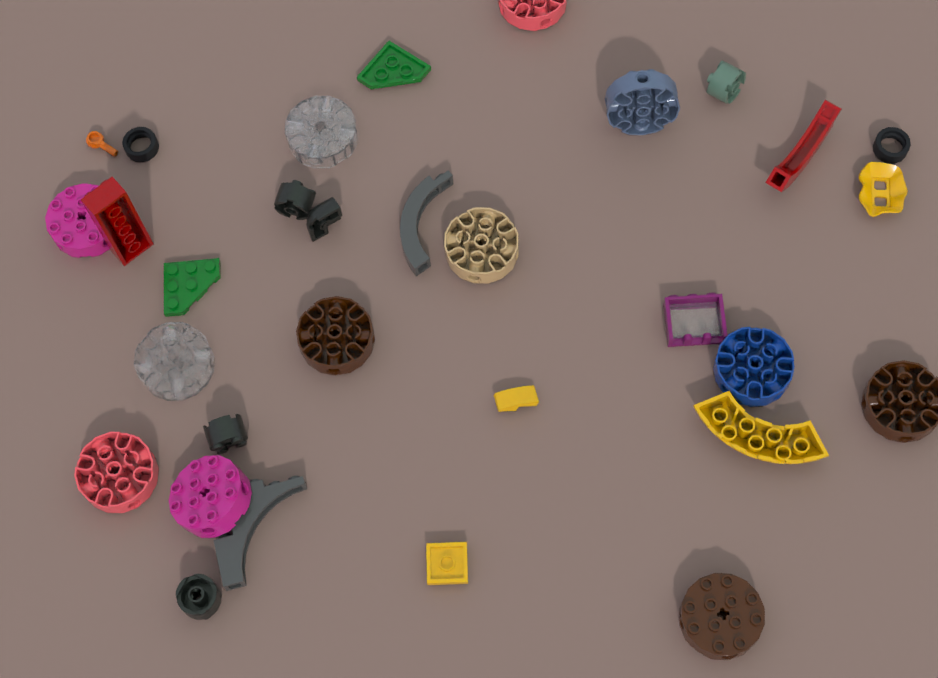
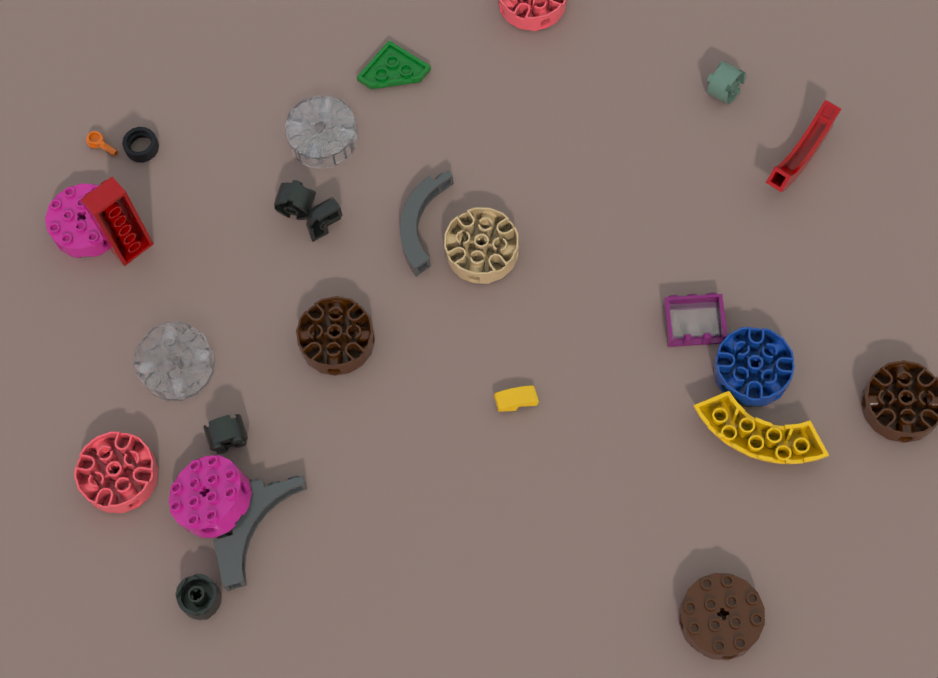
(188, 283): green plate -> none
(447, 563): yellow plate -> none
(642, 102): sand blue brick -> none
(894, 133): black tyre -> none
(895, 188): yellow piece -> none

